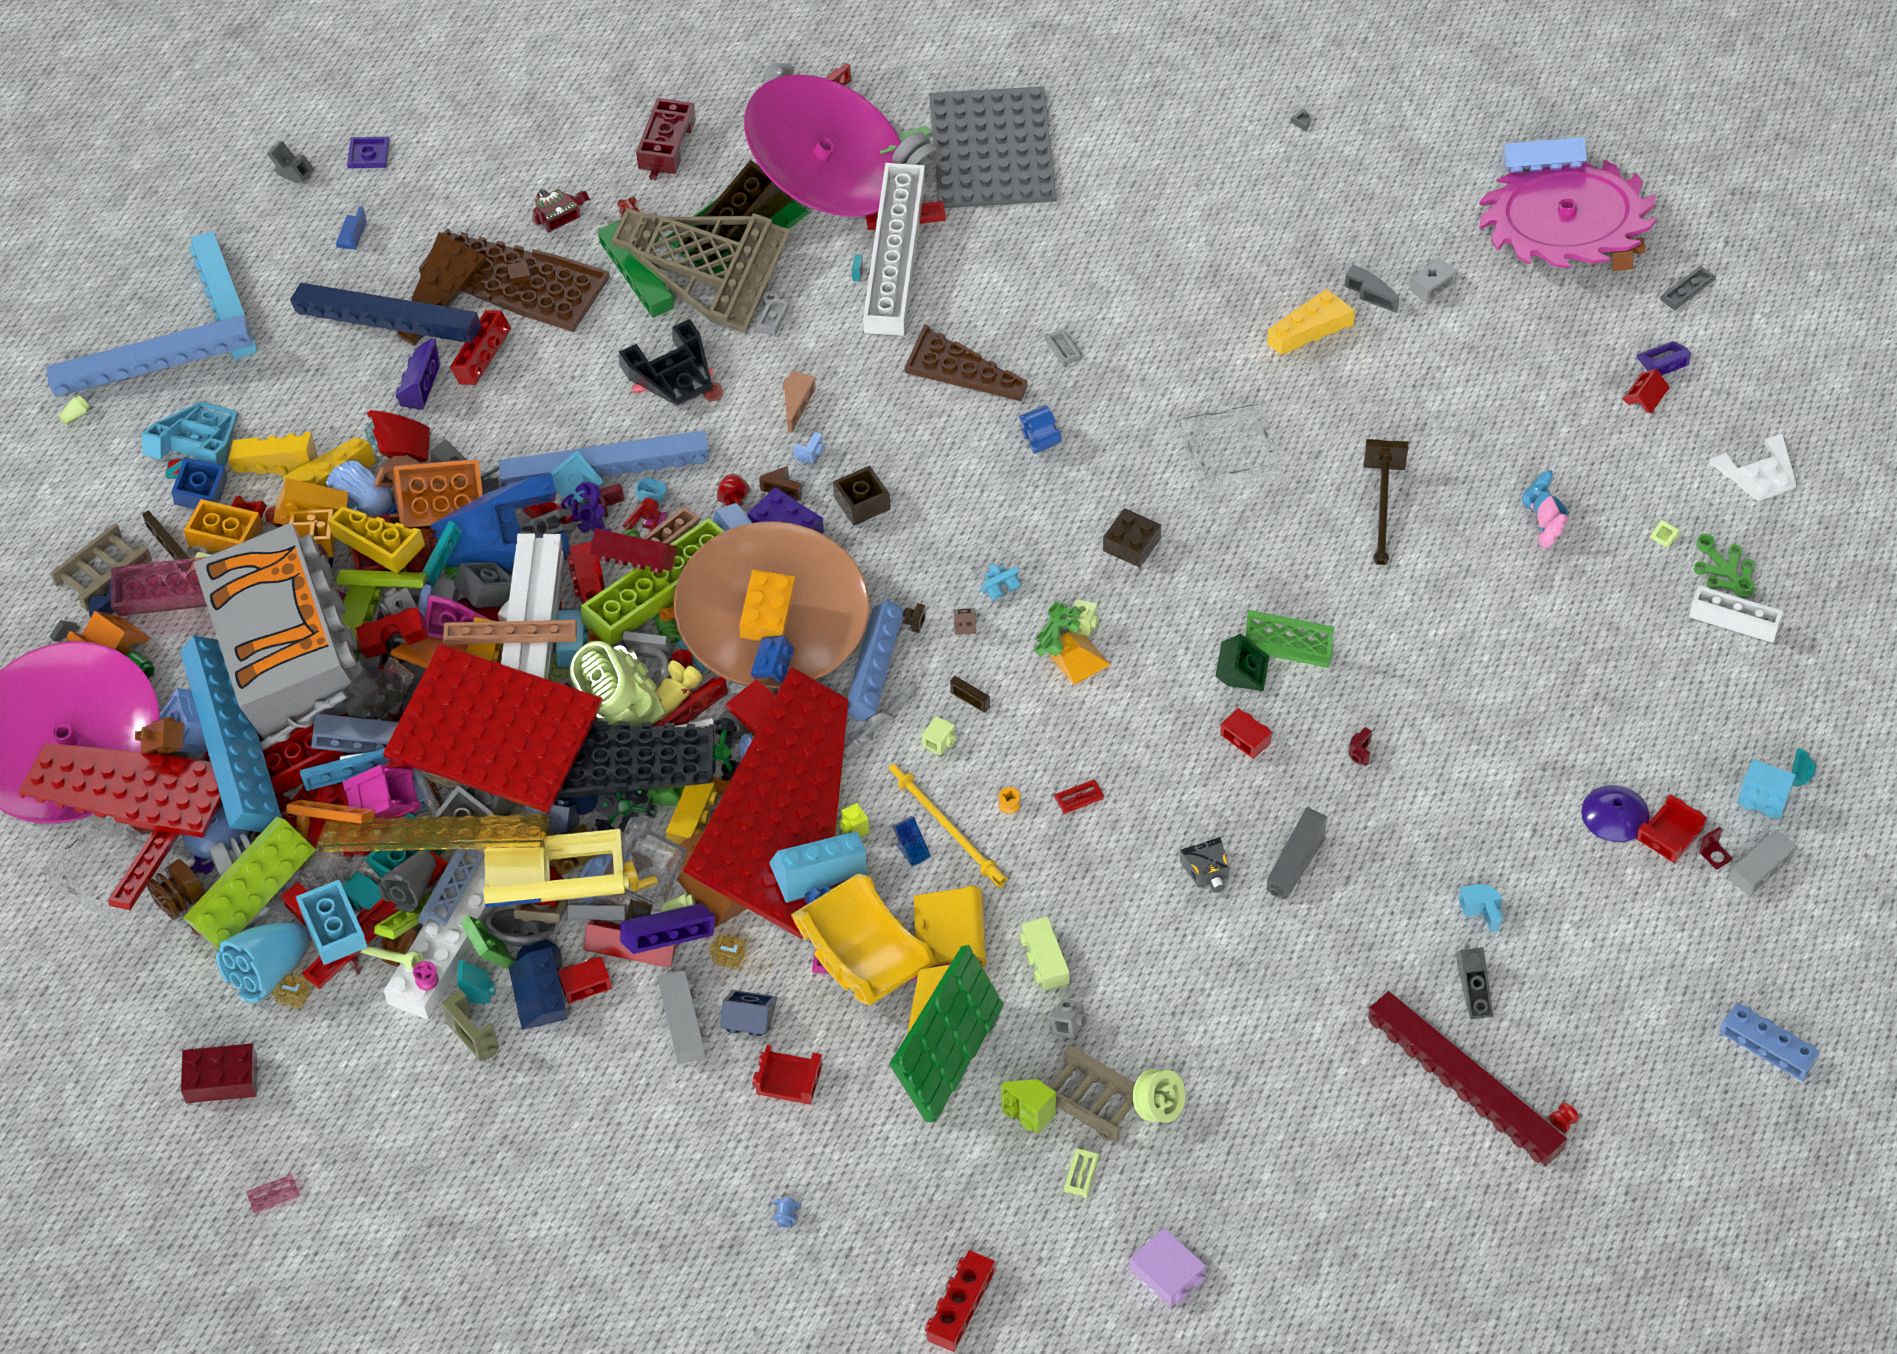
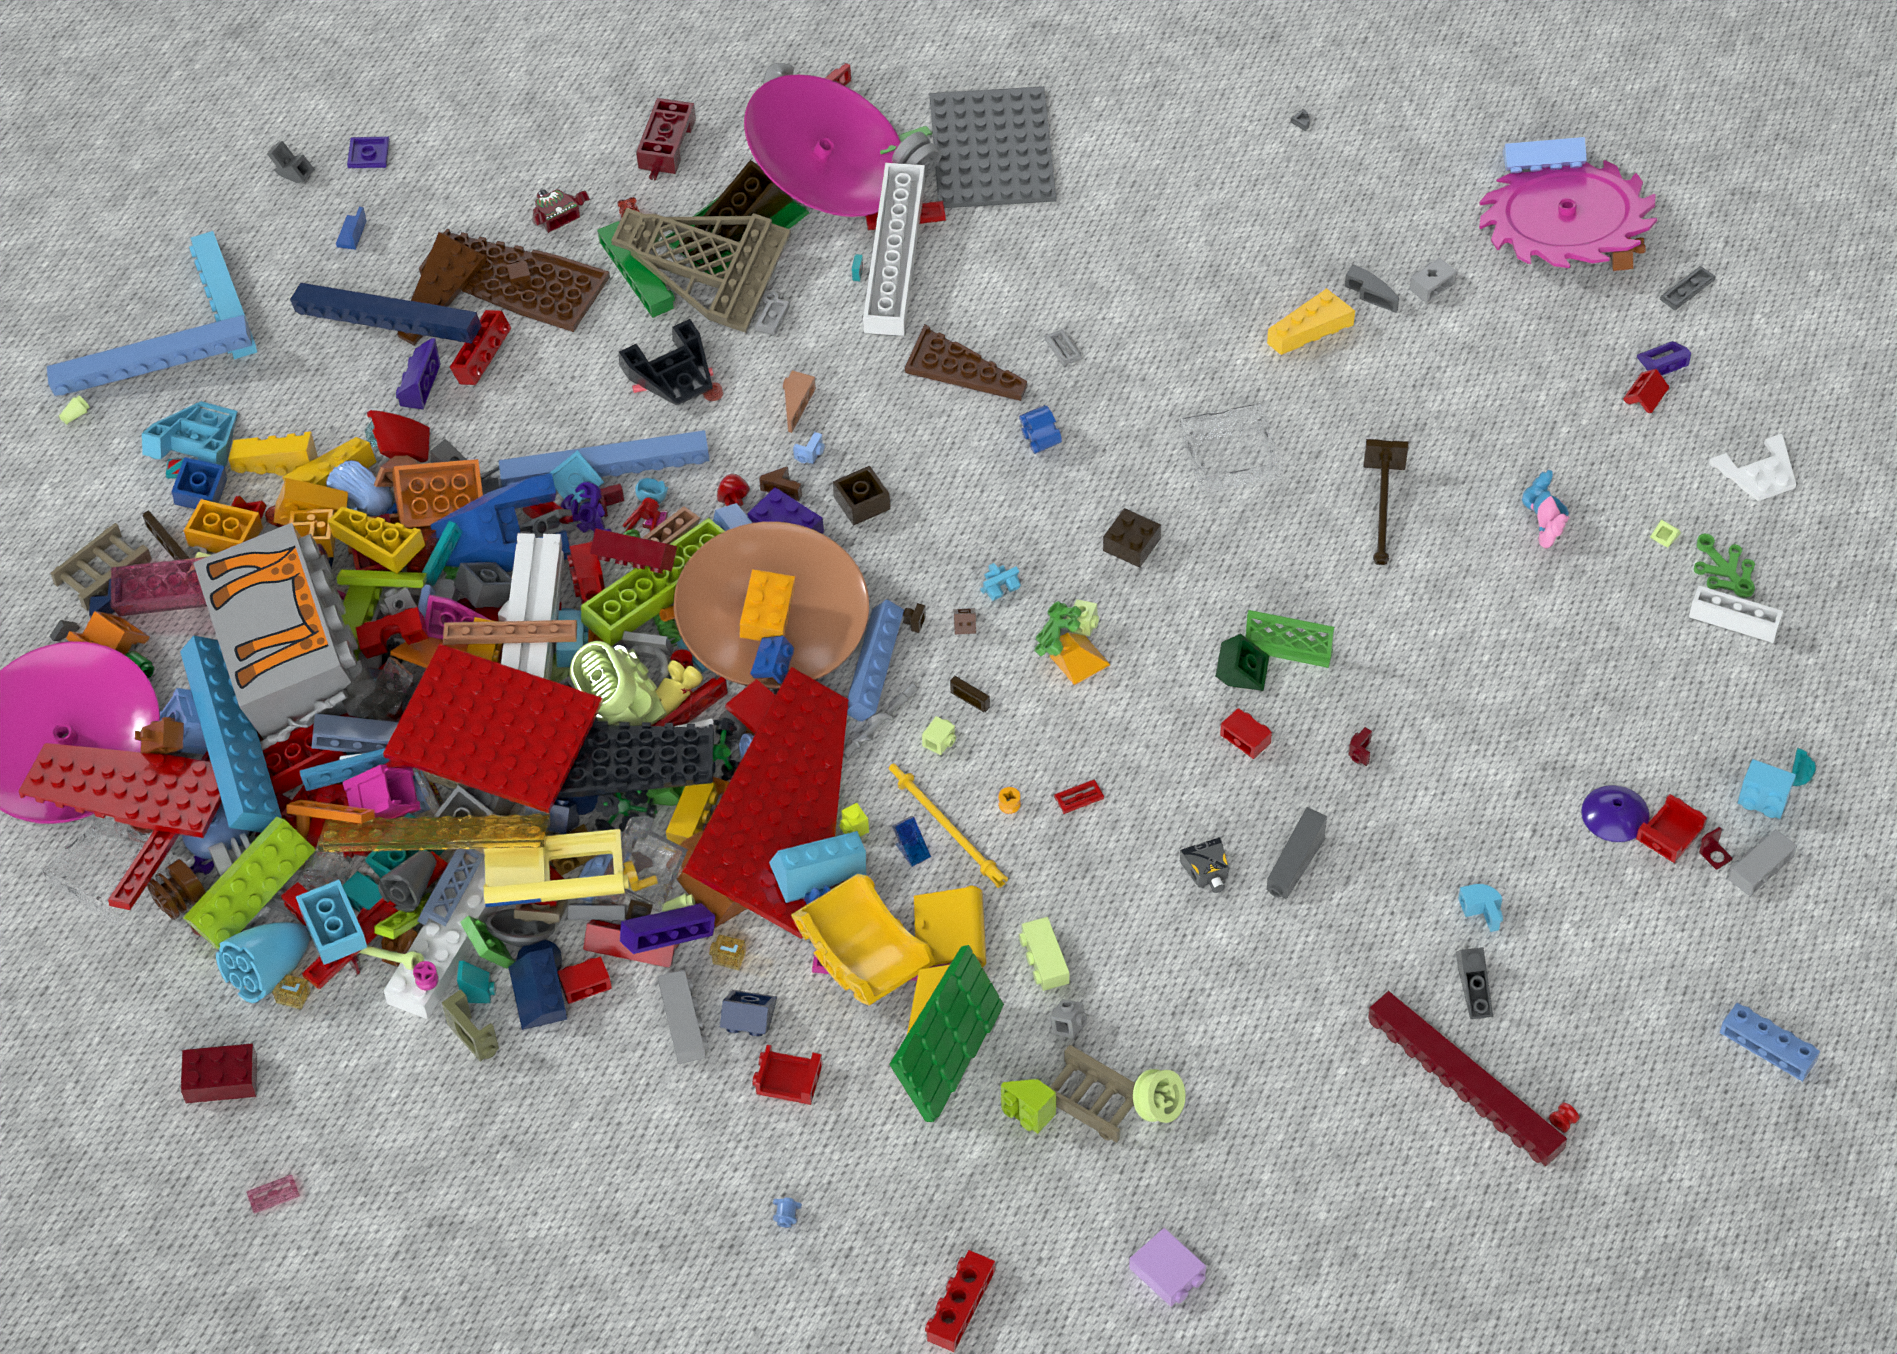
(1077, 1190): yellowish green tile -> none

